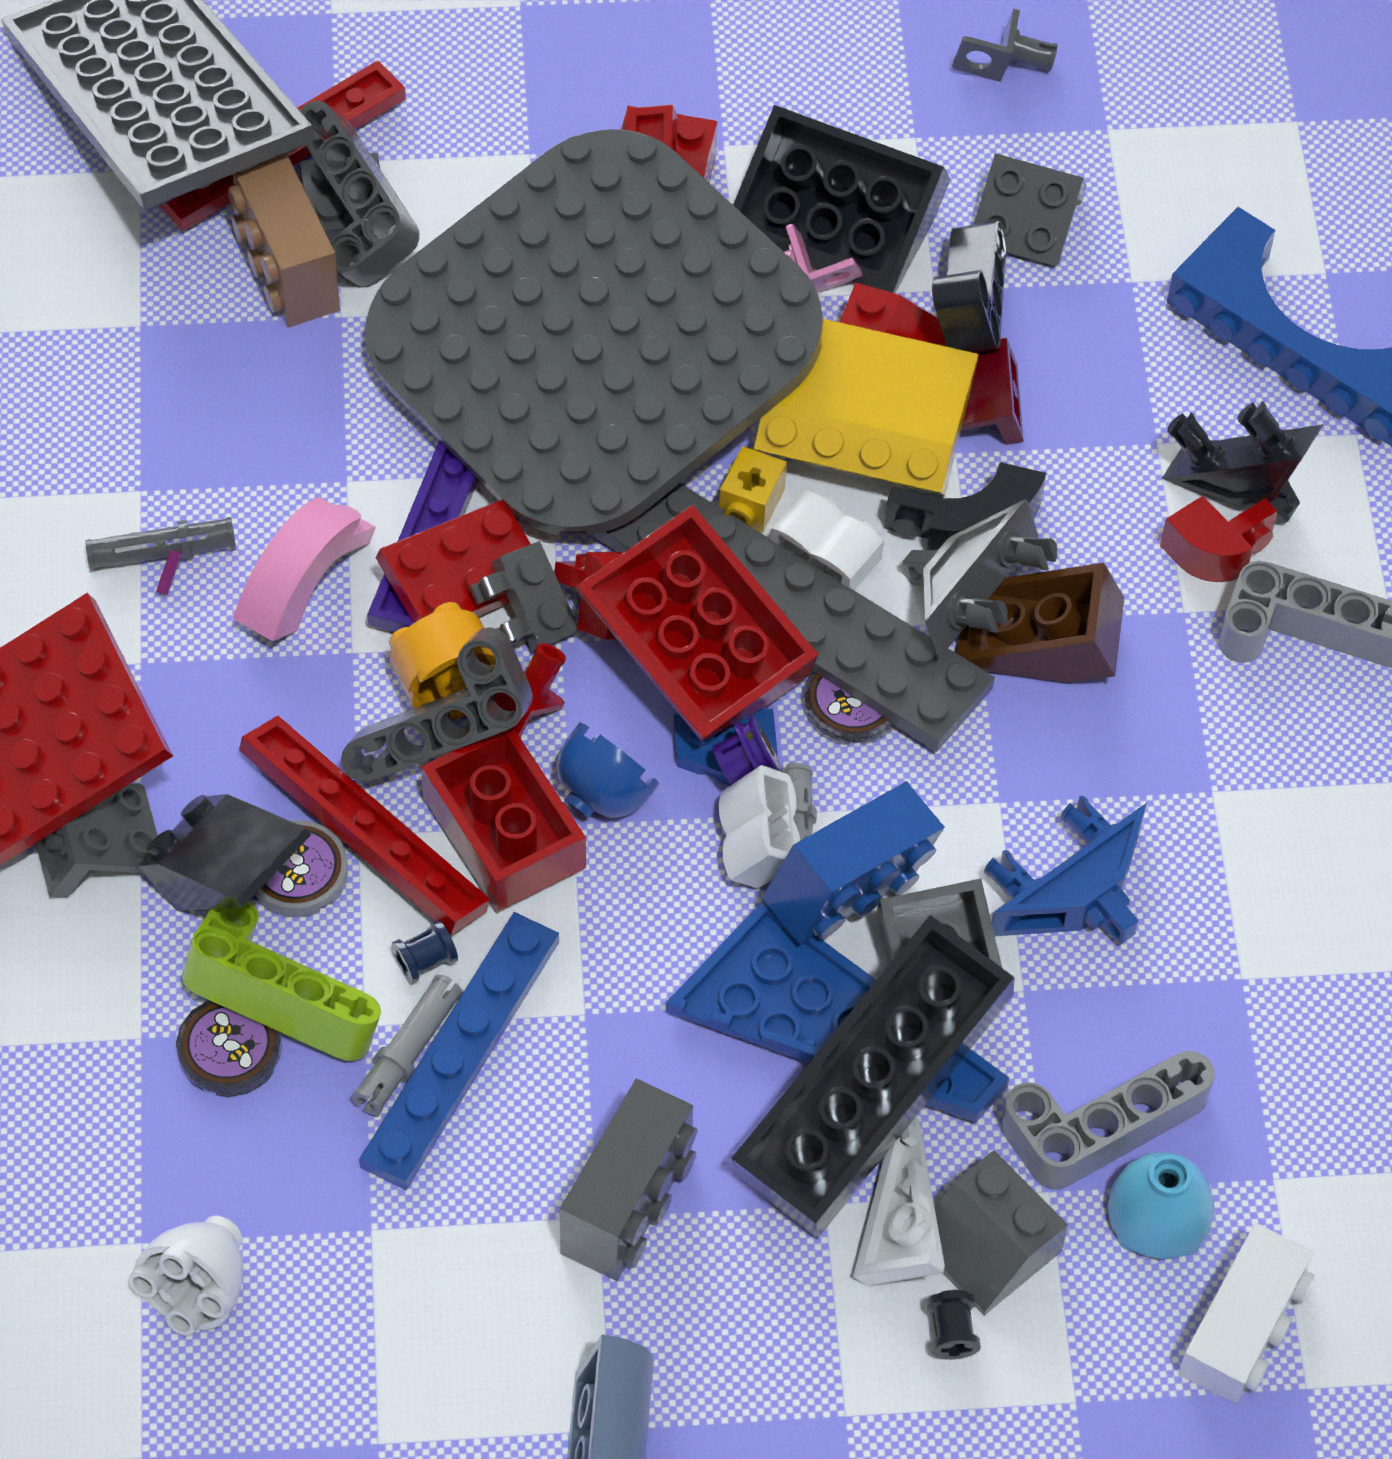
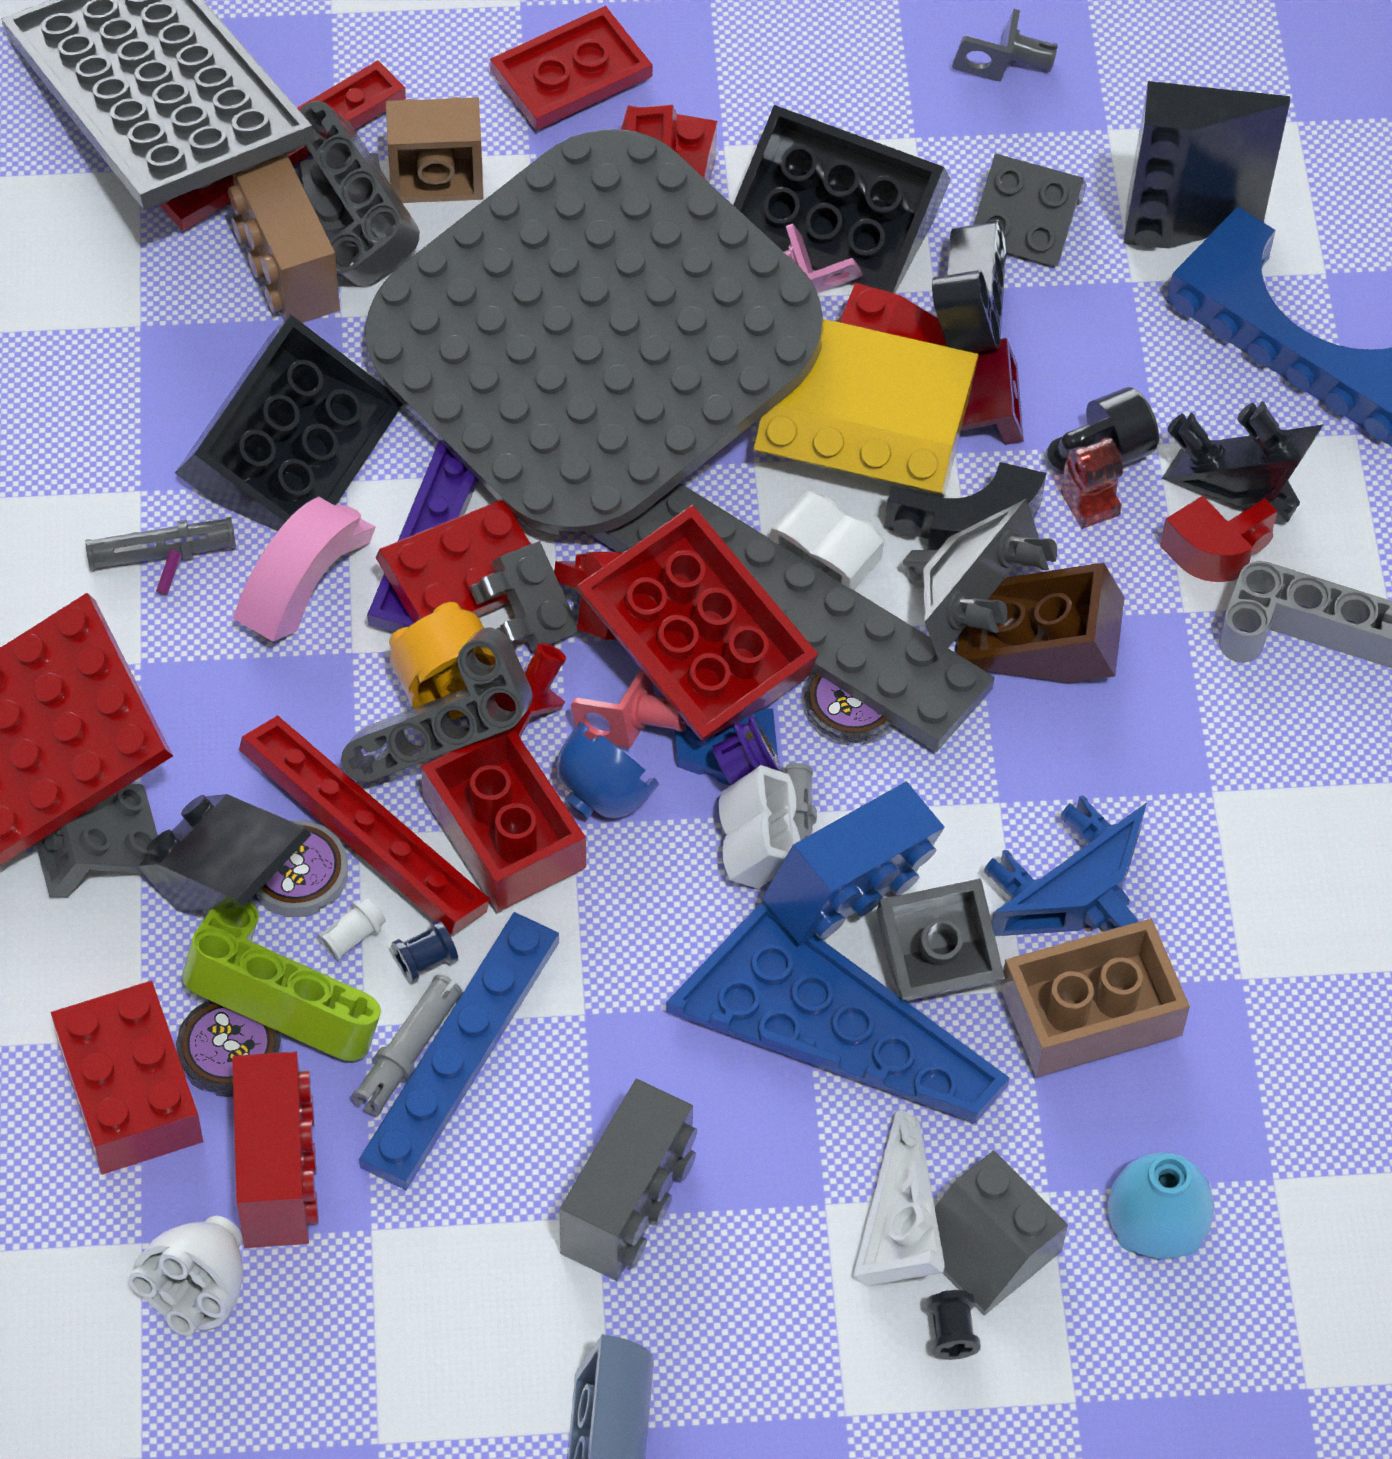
(127, 1077): none -> red brick
(274, 1149): none -> red brick
(289, 429): none -> black slope
(352, 928): none -> white pin
(435, 149): none -> medium nougat brick
(571, 67): none -> red plate
(634, 712): none -> coral bracket
(753, 487): yellow brick -> none
(873, 1076): black brick -> none
(1092, 482): none -> clear red leg
(1094, 997): none -> medium nougat brick
(1111, 1111): light grey beam -> none
(1122, 417): none -> black piece
(1200, 160): none -> black slope
(1248, 1314): white brick -> none

